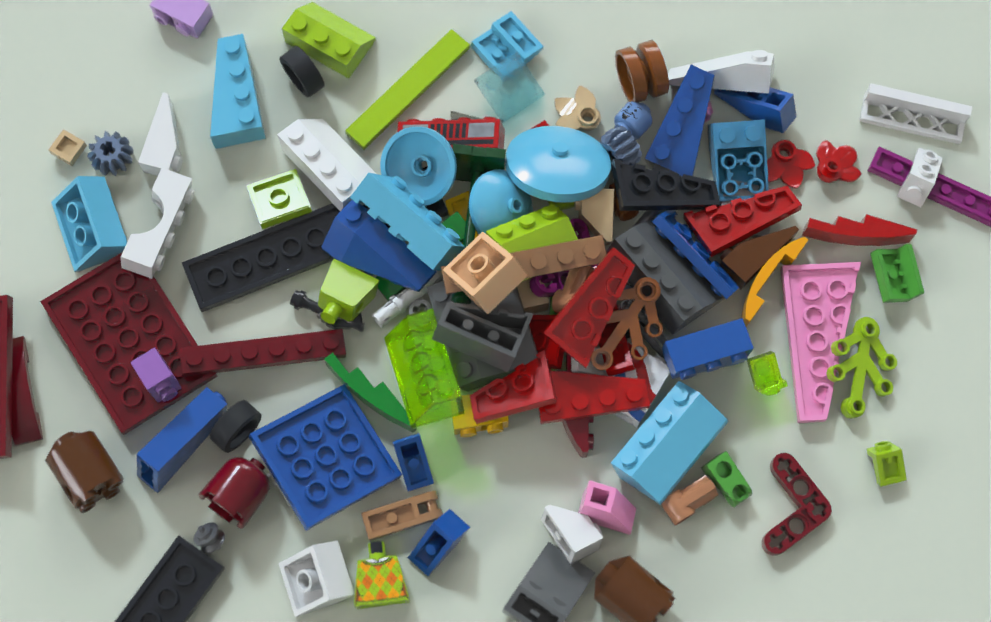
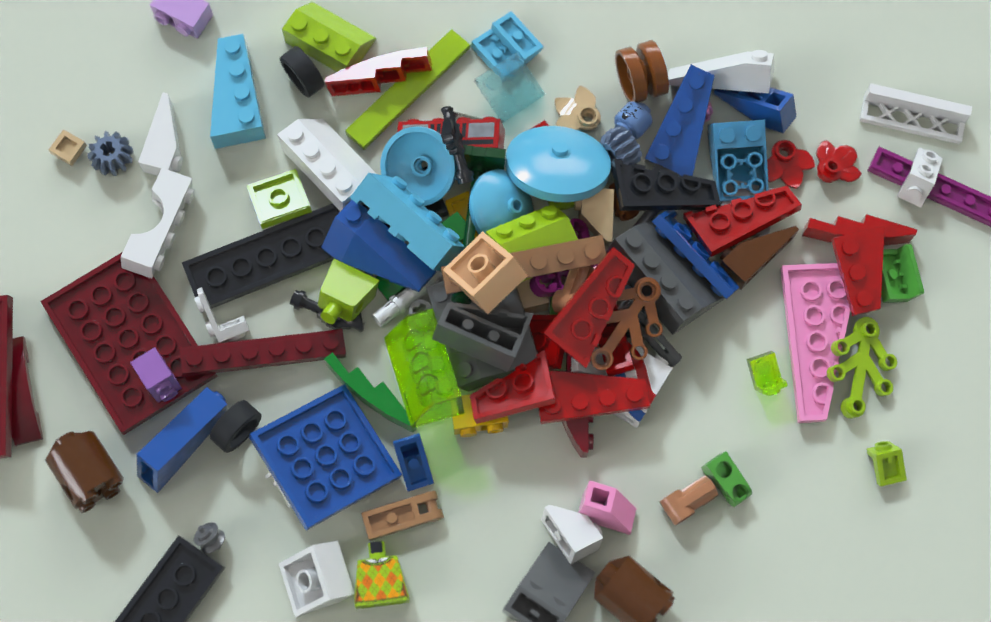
(89, 222): medium azure slope -> none
(230, 330): none -> white bracket
(237, 490): dark red cylinder -> none
(370, 74): none -> red slope
(438, 542): blue slope -> none
(453, 139): none -> black piece
(669, 442): medium azure slope -> none
(708, 349): blue wedge -> none
(786, 256): light orange slope -> none
(804, 512): dark red beam -> none
(861, 268): none -> red wing

